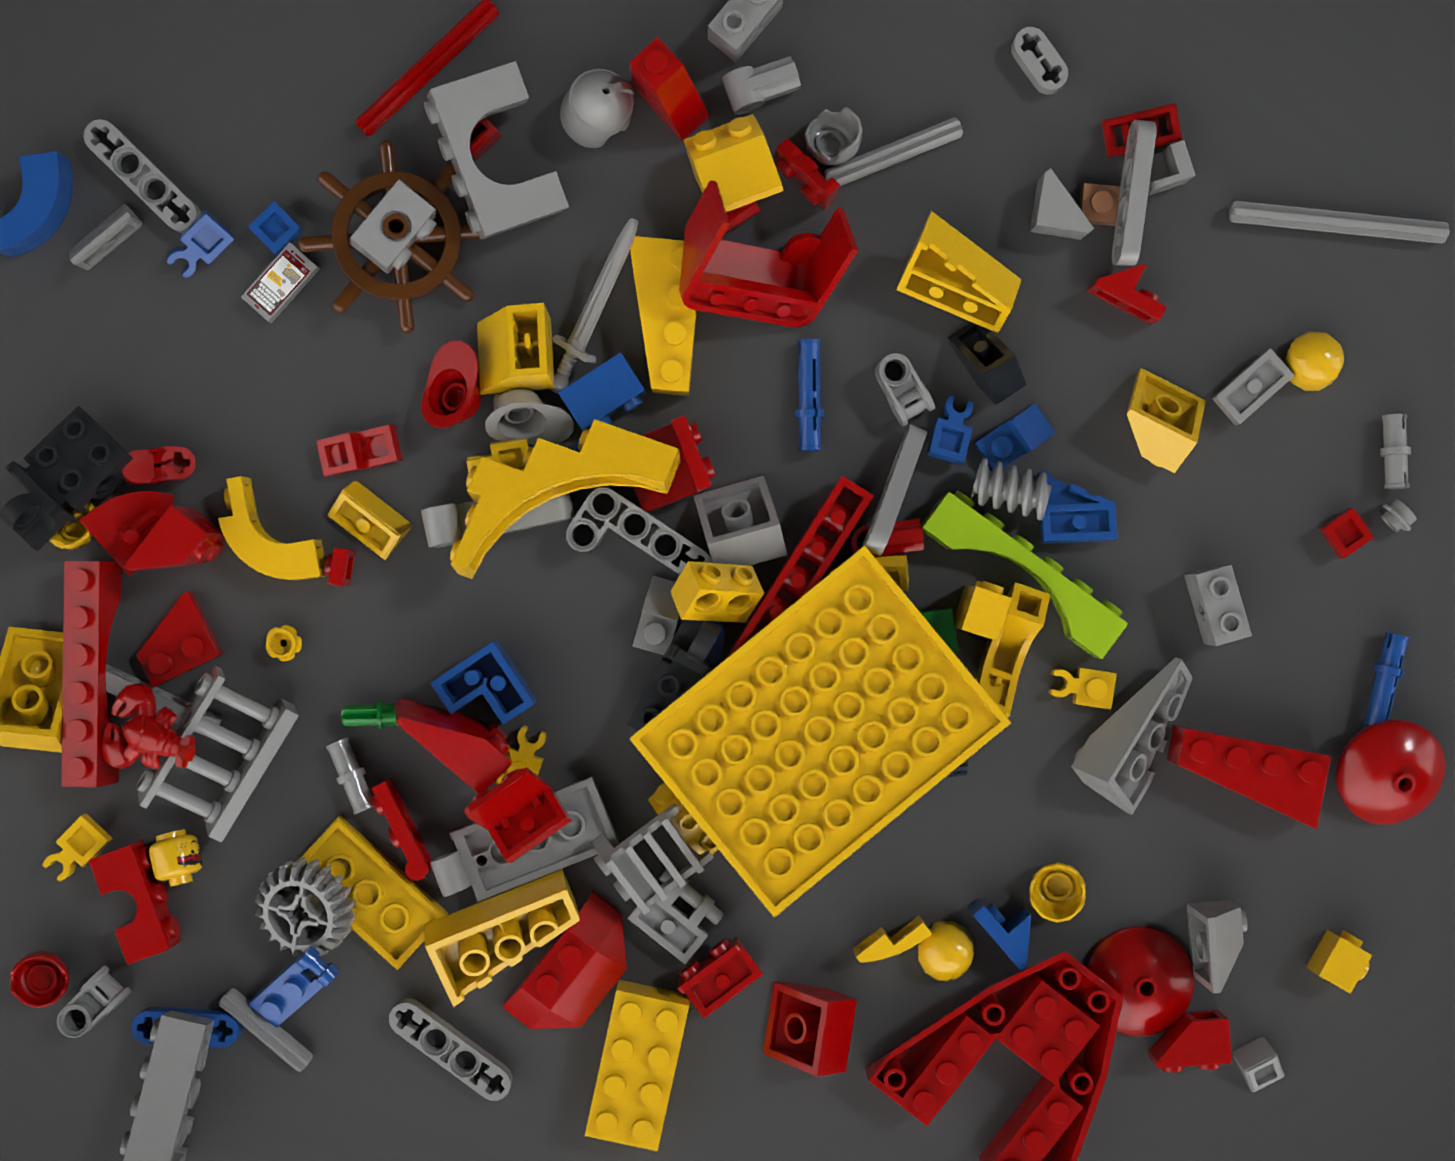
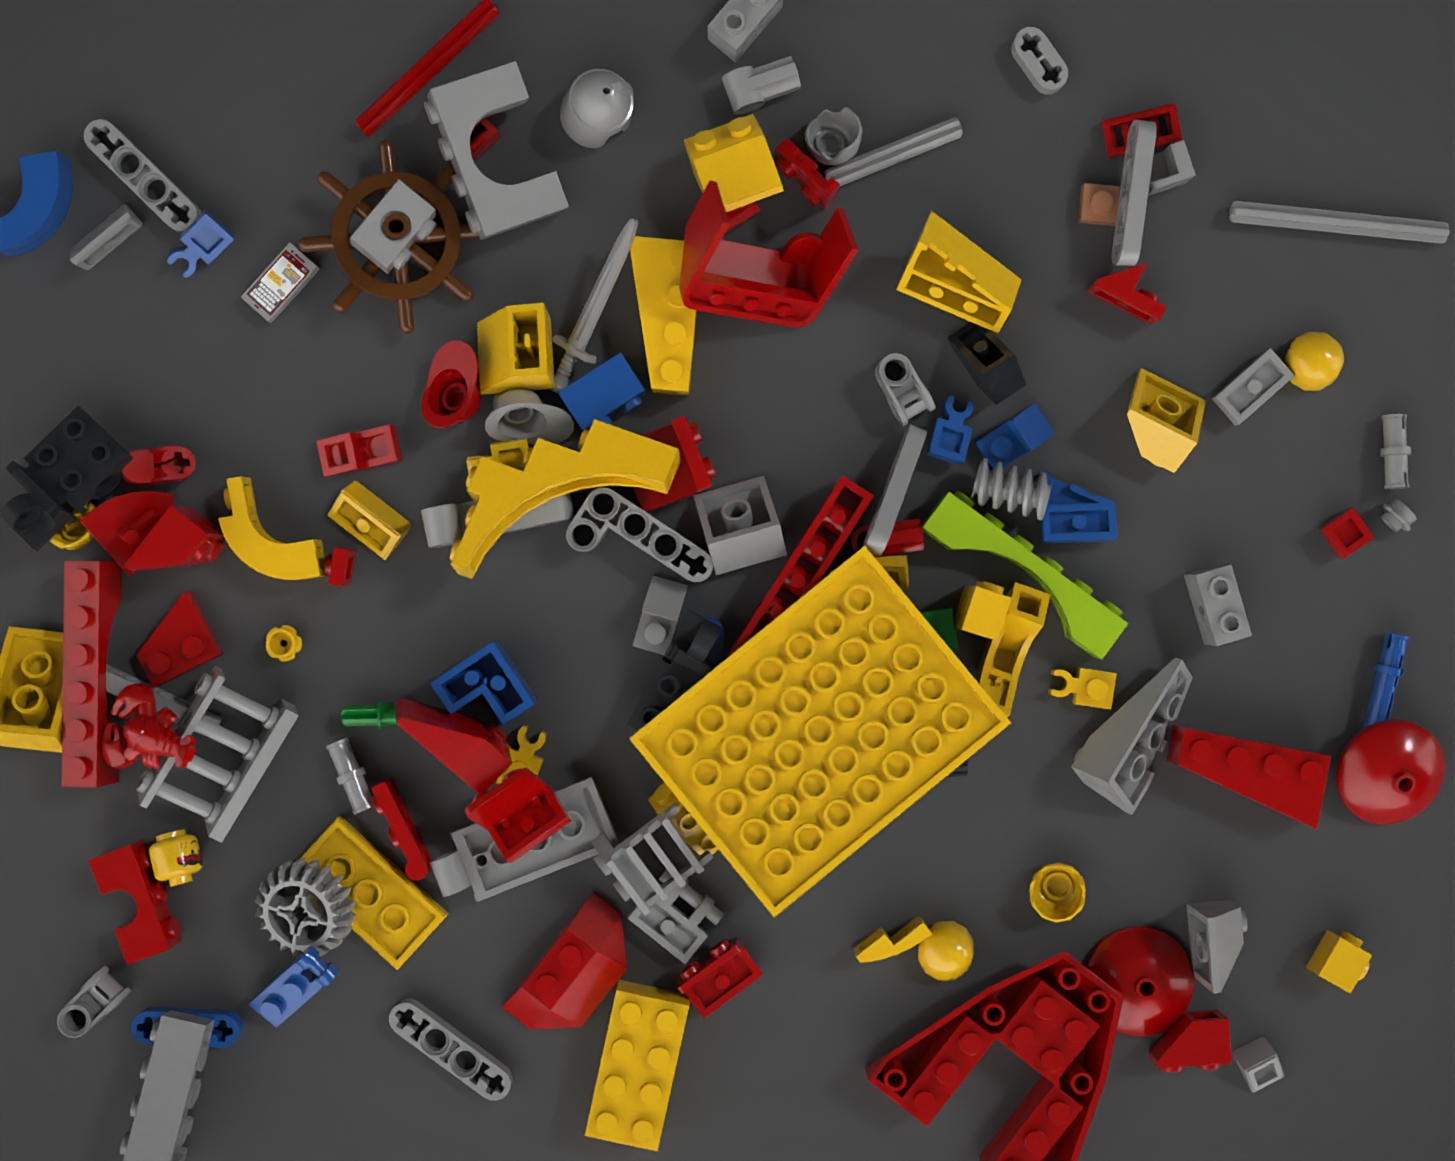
(39, 979): red hair -> none
(79, 844): yellow plate -> none
(275, 228): blue plate -> none
(275, 1038): light grey axle -> none
(498, 932): yellow wedge -> none
(668, 89): red slope -> none
(716, 592): yellow brick -> none
(809, 387): blue pin -> none
(810, 1028): red slope -> none
(1012, 936): blue slope -> none
(1056, 211): light grey slope -> none

